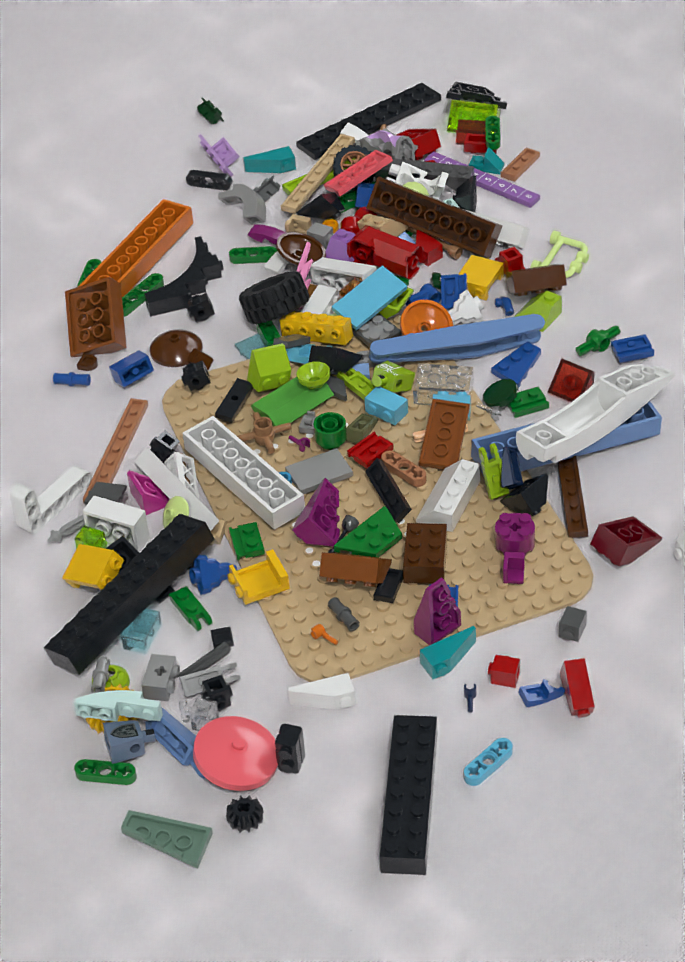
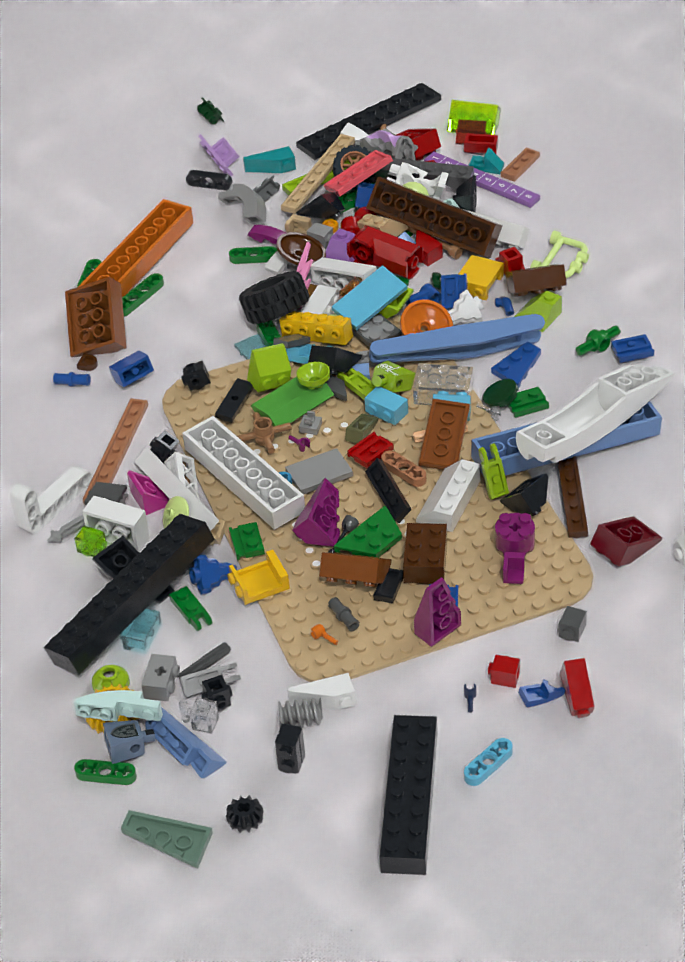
(92, 567): yellow panel -> none
(100, 674): light grey pin -> none
(174, 347): reddish brown dish -> none
(192, 282): black arch -> none
(197, 355): reddish brown slope -> none
(200, 307): black brick -> none
(222, 635): black tile -> none
(235, 753): coral dish -> none
(301, 713): none -> light grey piece
(330, 430): green piece -> none
(445, 654): teal slope -> none
(479, 93): black wing -> none
(493, 136): green beam -> none
(511, 473): dark blue slope -> none
(571, 380): clear red slope -> none

